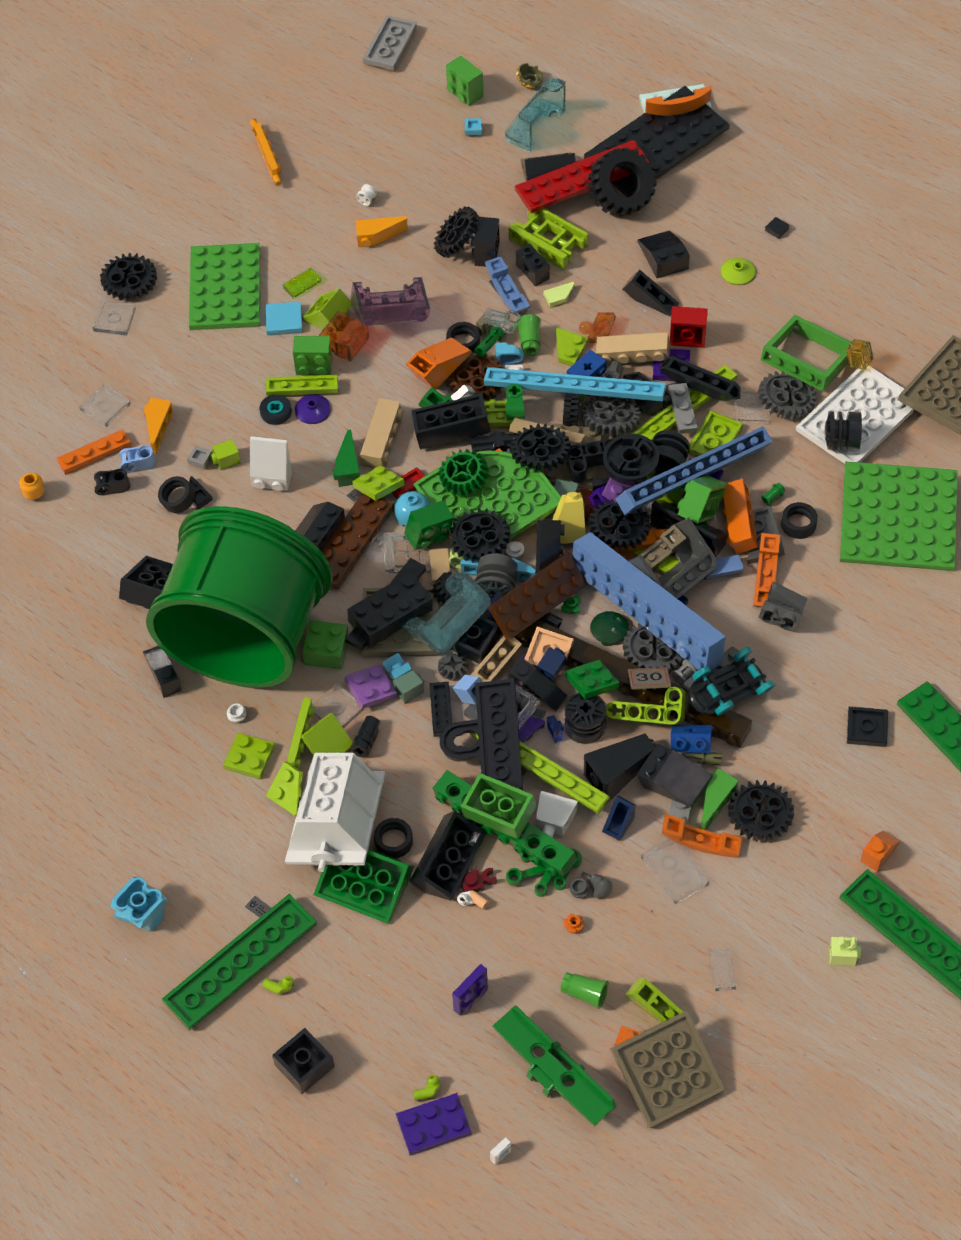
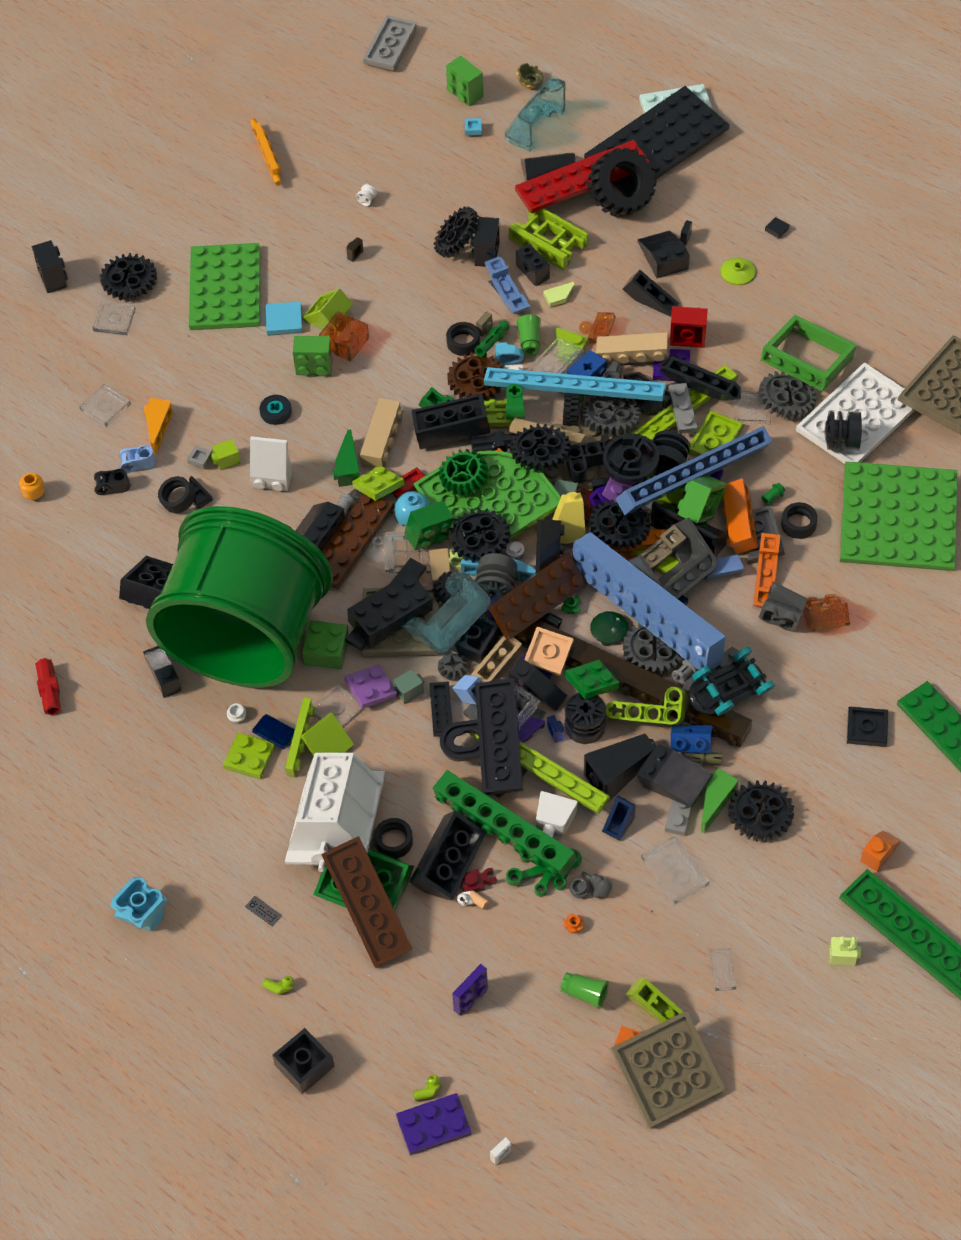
(48, 686): none -> red piece
(50, 266): none -> black brick
(94, 451): orange plate -> none
(239, 962): green plate -> none
(274, 731): none -> clear blue slope
(287, 788): lime wing -> none
(301, 283): clear neon green tile -> none
(302, 385): lime plate -> none
(312, 409): dark purple dish -> none
(345, 502): none -> light grey bush
(354, 249): none -> dark brown plate
(366, 736): black axle -> none
(366, 901): none -> reddish brown plate
(375, 231): light orange slope -> none
(391, 306): windscreen -> none
(396, 666): medium azure bracket -> none
(438, 361): orange slope -> none
(464, 391): white plate -> none
(498, 805): bright green brick -> none
(506, 321): clear piece -> none
(526, 1036): green piece -> none
(552, 663): dark blue brick -> none
(557, 357): none -> clear tile
(649, 678): dark tan piece -> none
(677, 106): orange slope -> none
(686, 232): none -> black tile
(700, 839): orange slope -> none
(826, 612): none -> clear orange slope
(859, 354): clear yellow brick -> none

